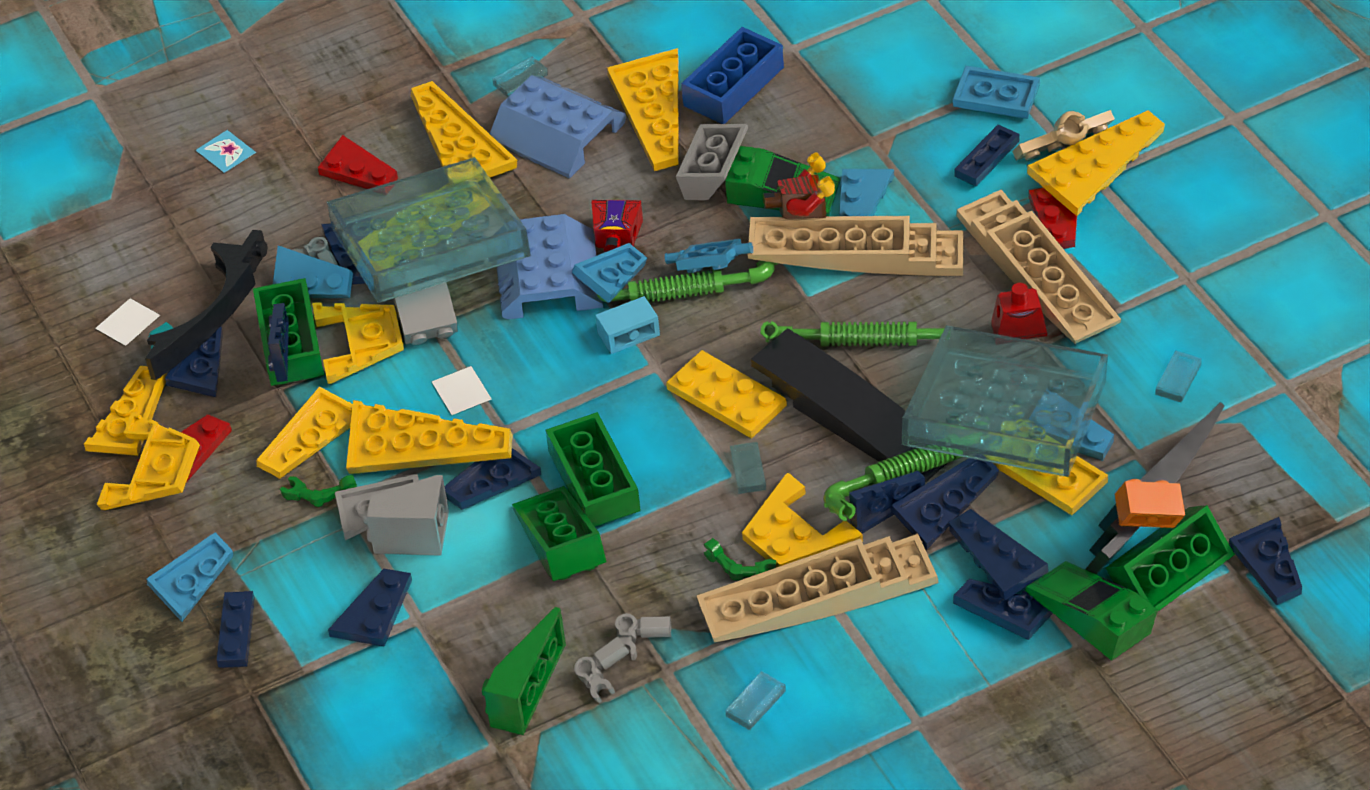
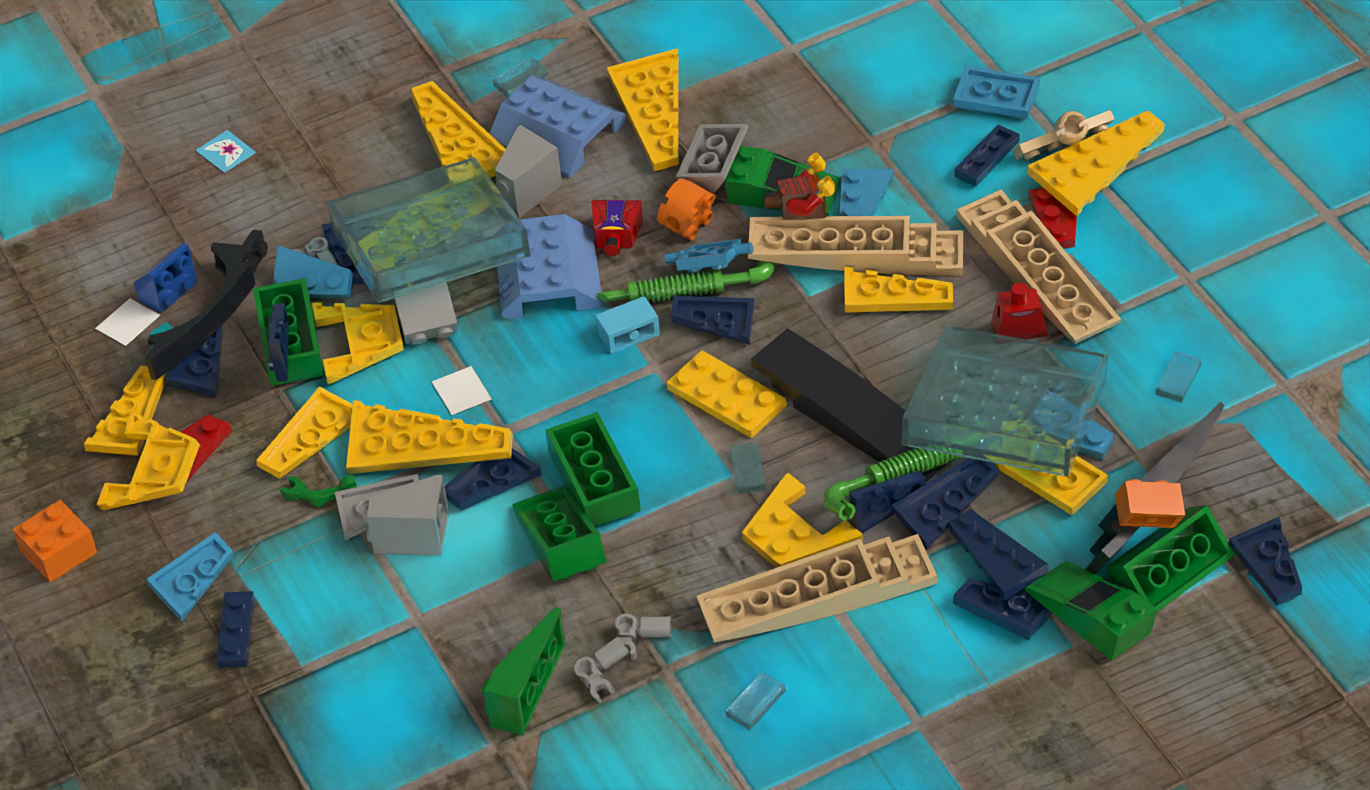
(55, 540): none -> orange brick
(167, 279): none -> blue slope
(356, 166): red wing -> none
(374, 610): dark blue wing -> none
(527, 171): none -> light grey slope
(610, 270): dark azure wing -> none
(686, 208): none -> orange brick
(715, 315): none -> dark blue wing
(732, 75): blue brick -> none
(735, 571): green piece -> none
(859, 333): bright green piece -> none
(880, 293): none -> yellow wing

